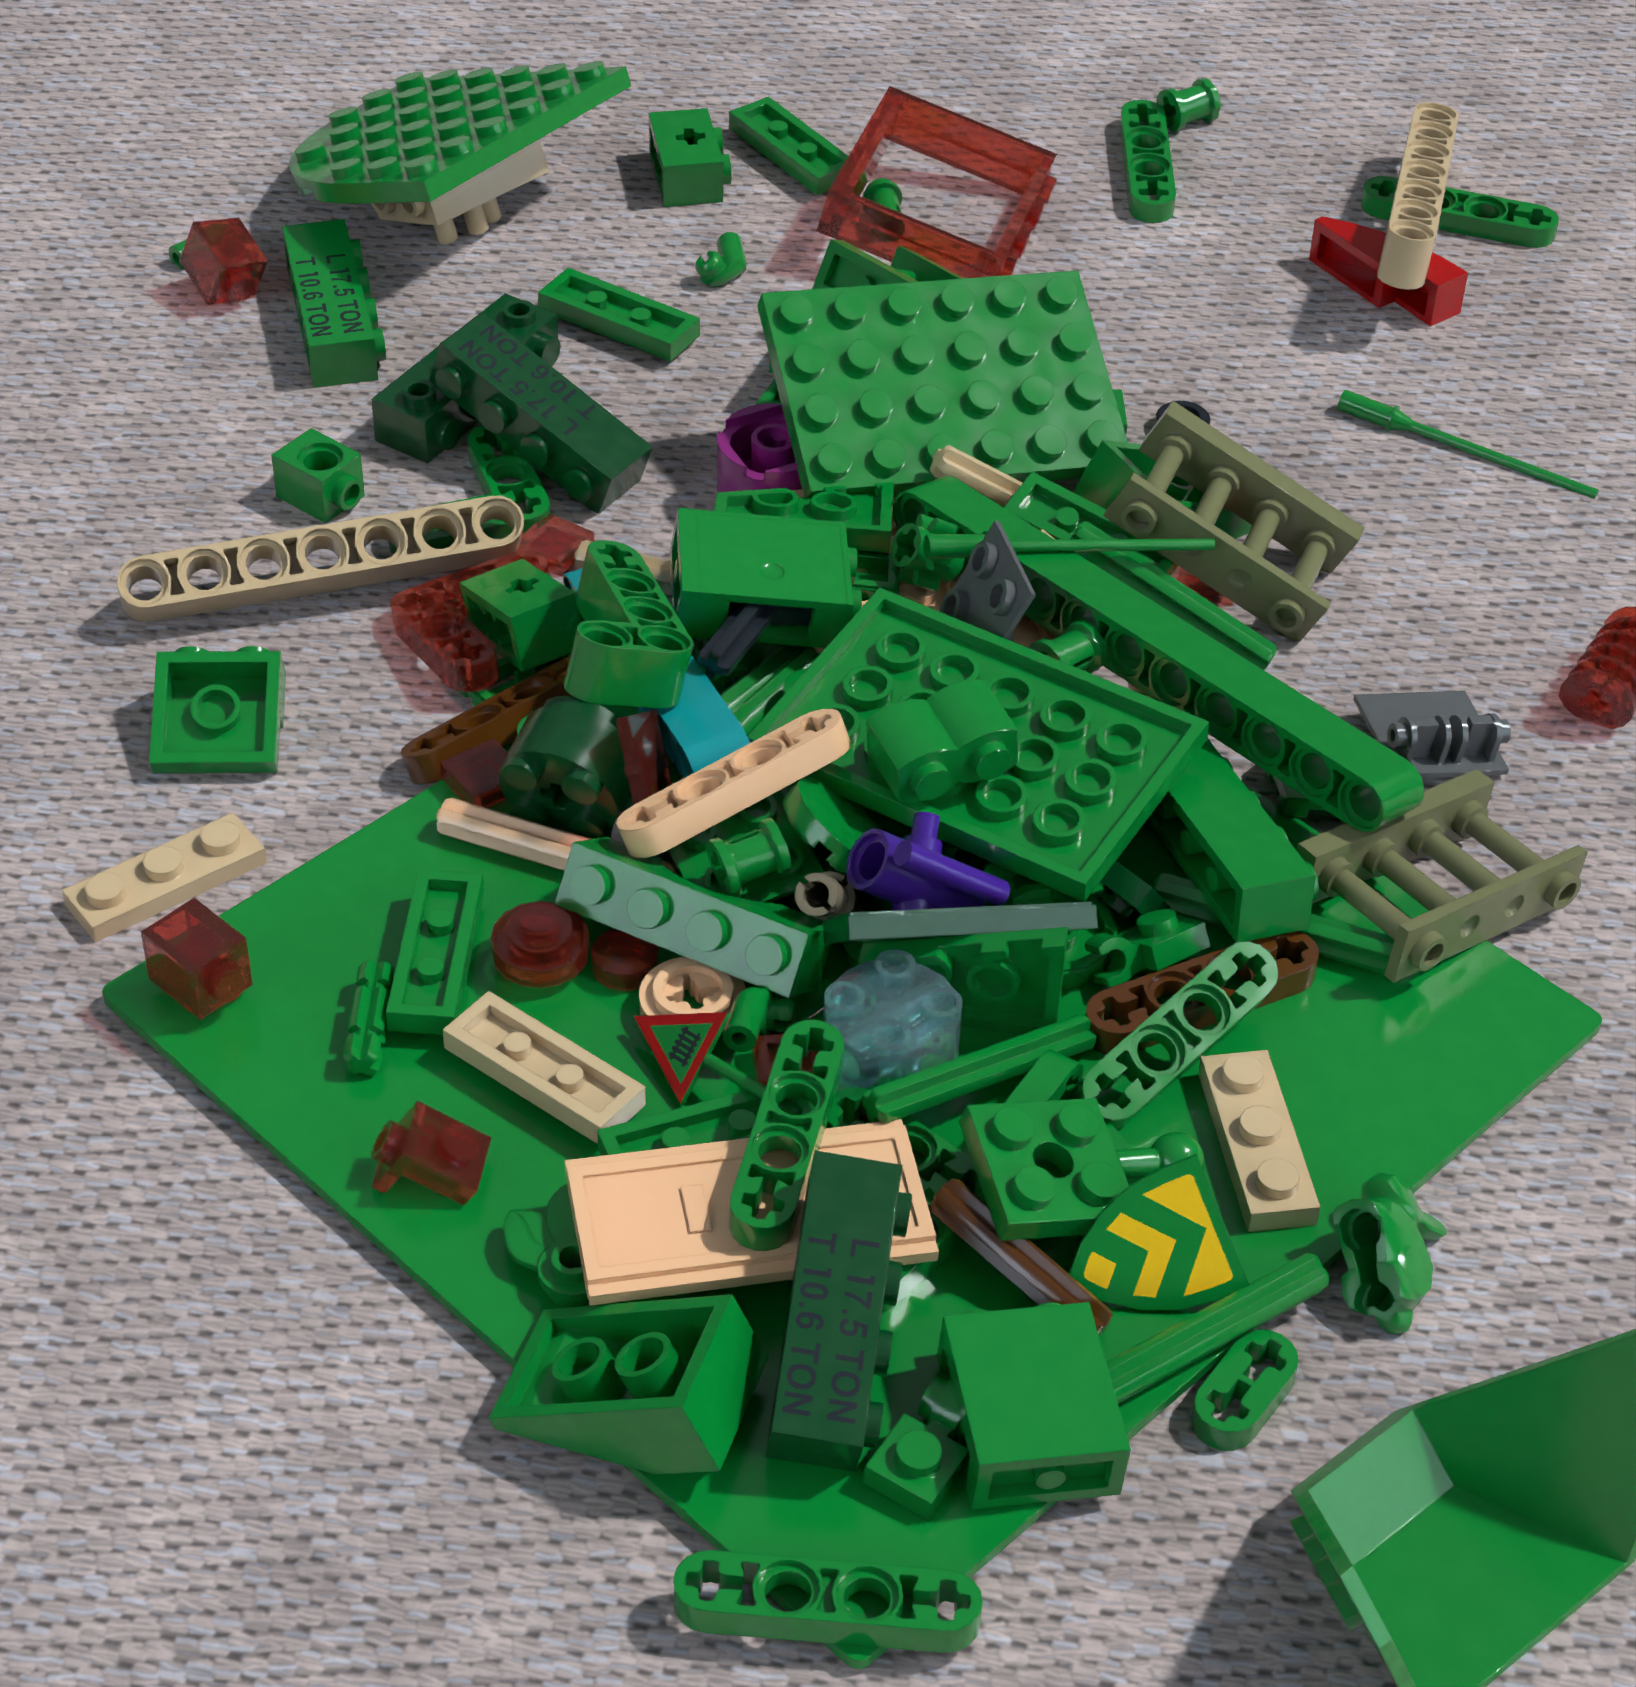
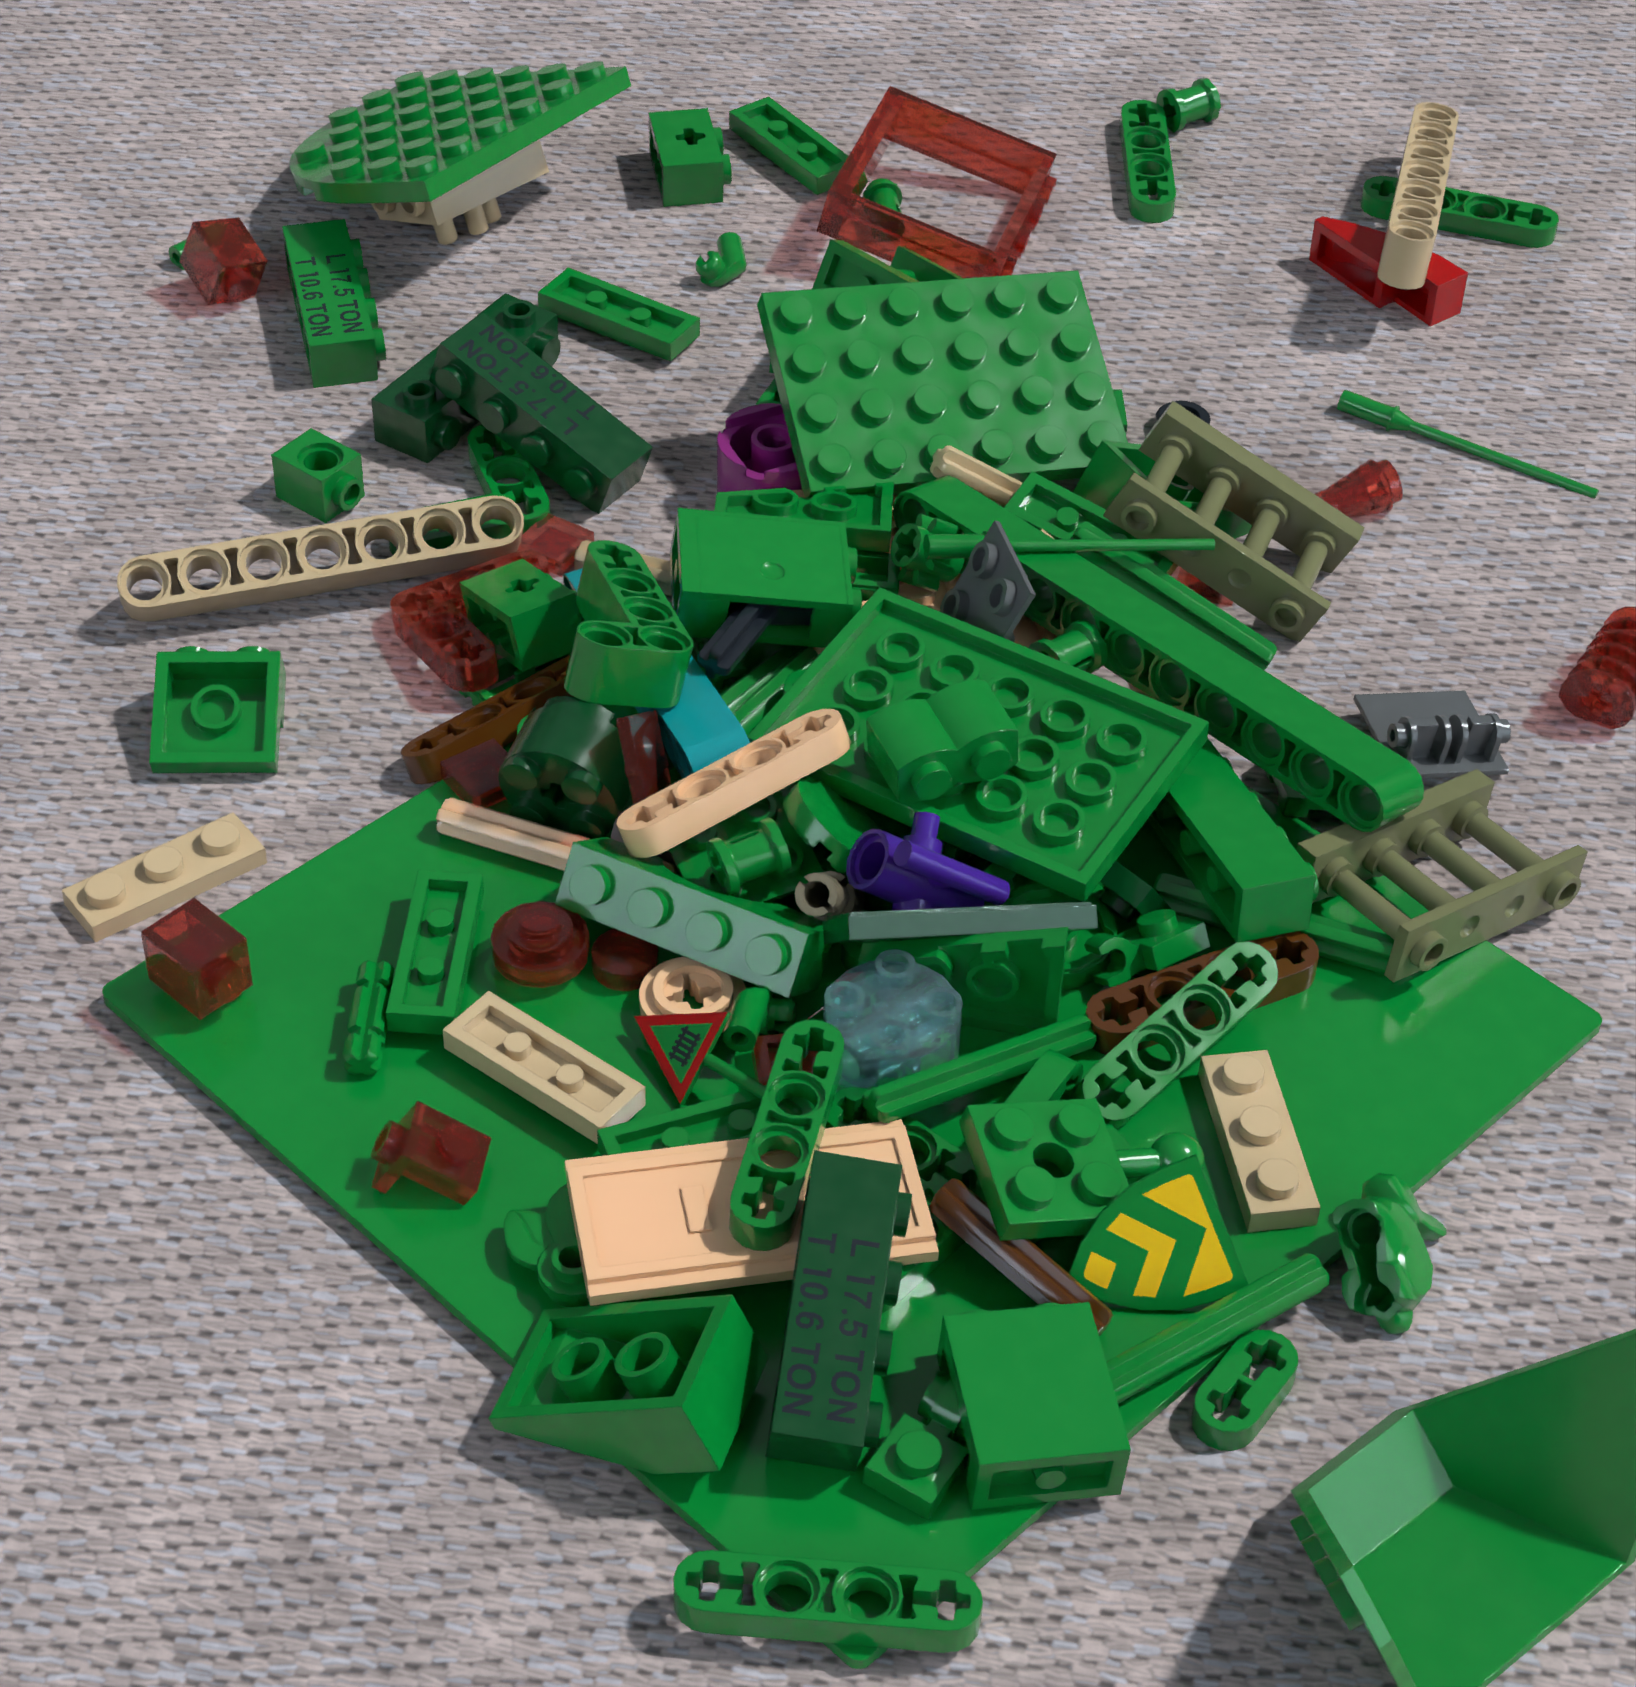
(1365, 490): none -> clear red cone

